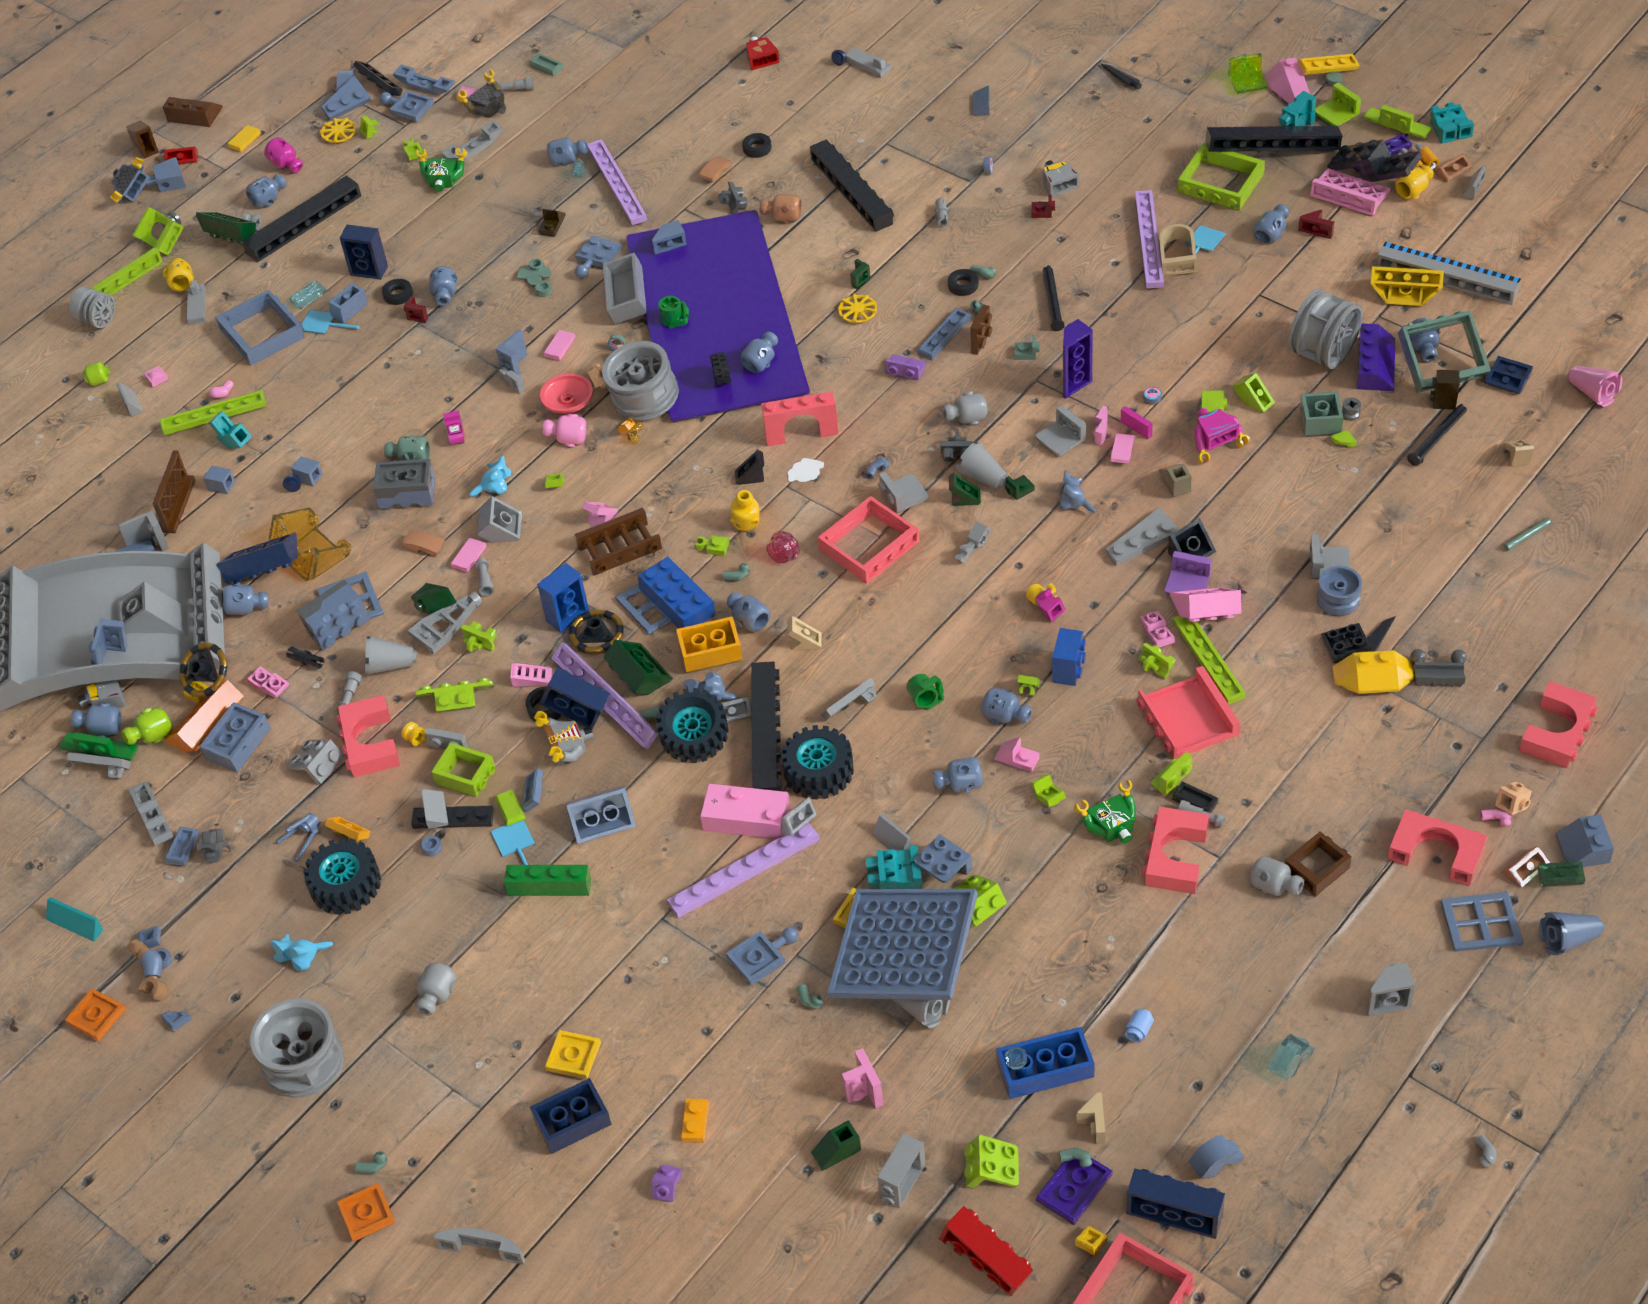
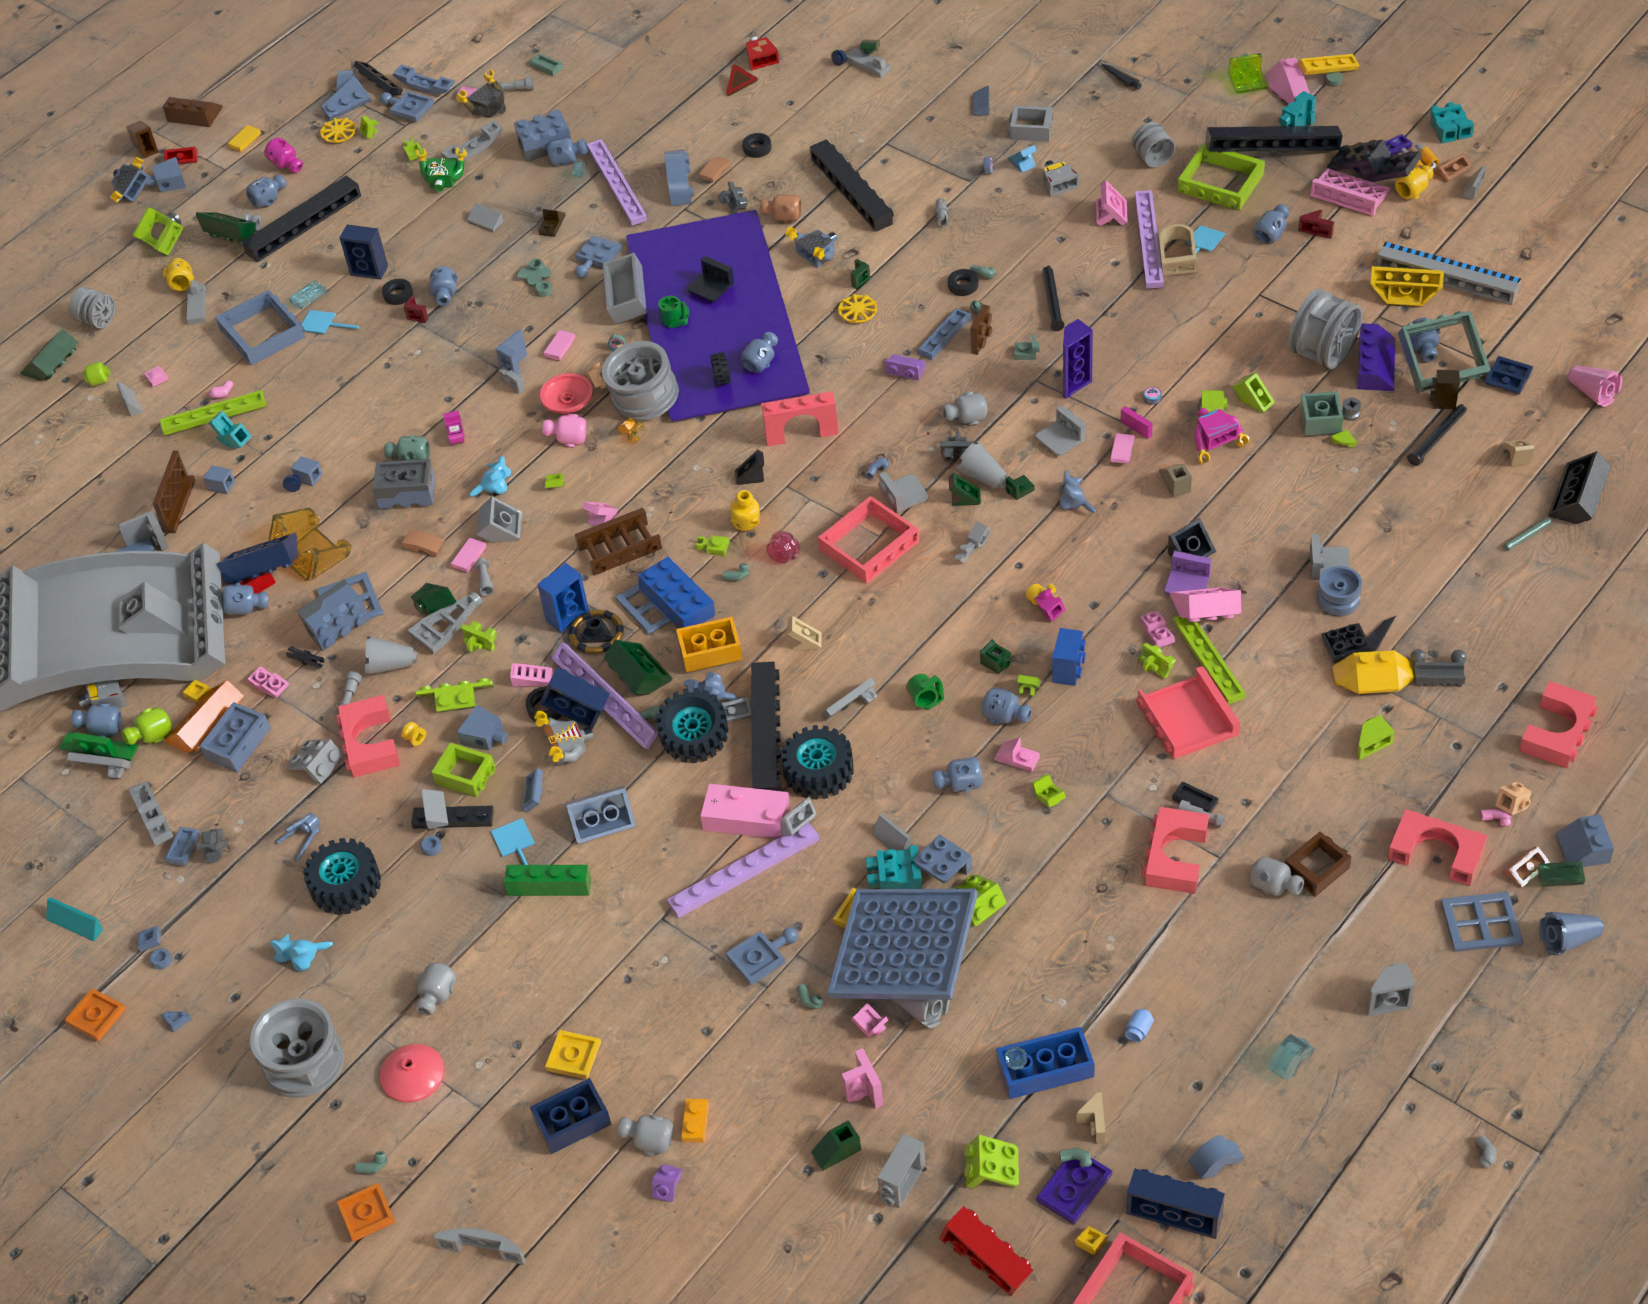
(51, 356): none -> dark green slope
(107, 636): sand blue bracket -> none
(129, 272): lime plate -> none
(152, 969): medium nougat piece -> none
(203, 669): black piece -> none
(259, 583): none -> red slope
(343, 826): light orange plate -> none
(347, 303): sand blue brick -> none
(415, 1081): none -> coral dish
(441, 738): light grey plate -> none
(482, 730): none -> sand blue torso
(485, 217): none -> light grey slope
(509, 807): lime tile -> none
(537, 133): none -> sand blue piece
(649, 1133): none -> light grey piece
(669, 237): sand blue slope -> none
(677, 168): none -> sand blue brick
(713, 281): none -> black bracket
(739, 79): none -> piece
(748, 611): sand blue piece -> none
(805, 470): white sticker -> none
(814, 246): none -> torso
(869, 46): none -> dark green slope
(869, 1021): none -> bright pink bracket
(995, 657): none -> dark green window
(1023, 159): none -> dark azure slope
(1030, 132): none -> light grey window
(1043, 209): dark red bracket -> none
(1100, 430): bright pink slope -> none
(1110, 206): none -> bright pink bracket
(1111, 817): green torso -> none
(1142, 538): light grey wing -> none
(1153, 144): none -> light grey wheel
(1173, 774): lime bracket -> none
(1341, 107): lime bracket -> none
(1374, 736): none -> lime slope
(1397, 120): lime bracket -> none
(1580, 489): none -> black slope

